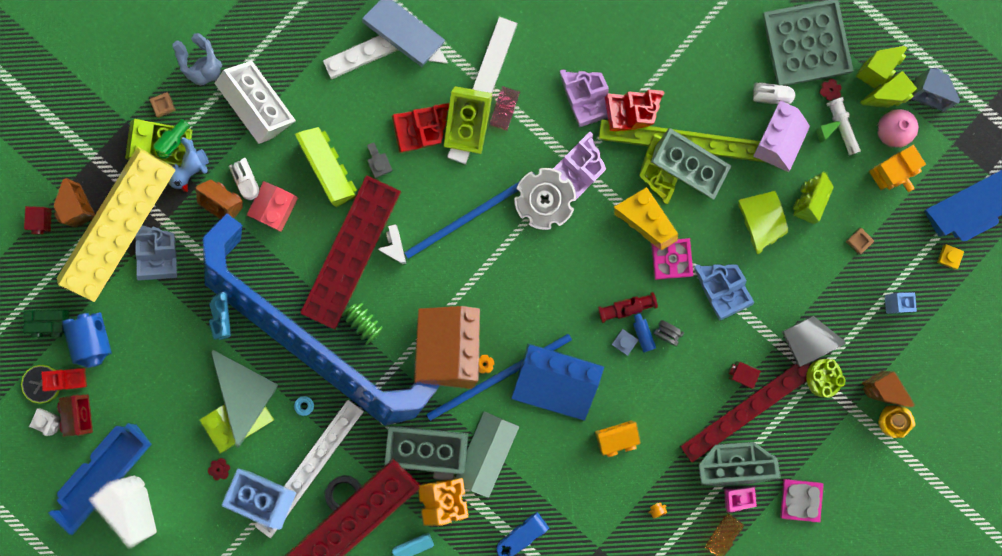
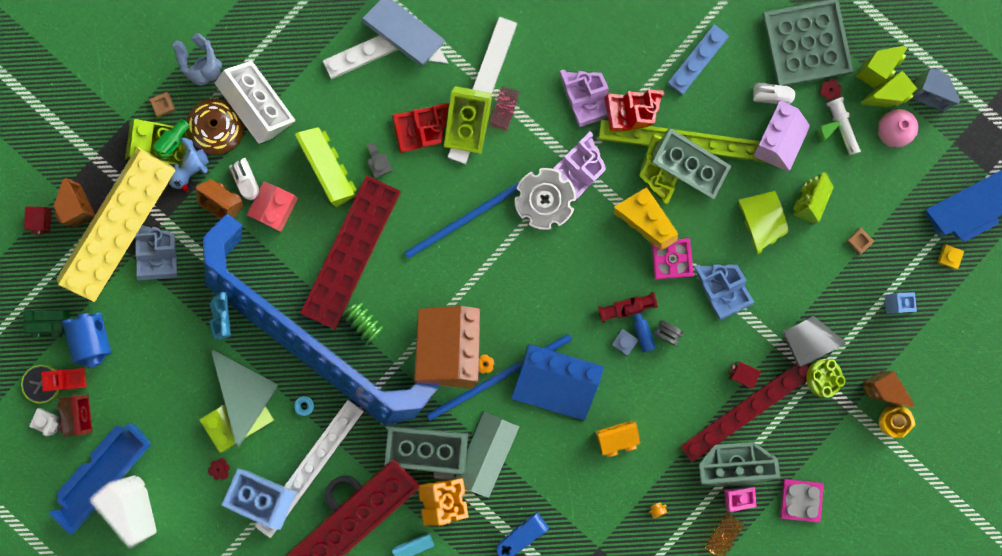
(215, 139): none -> reddish brown dish
(396, 250): white slope -> none
(698, 59): none -> medium blue plate
(898, 169): light orange brick -> none

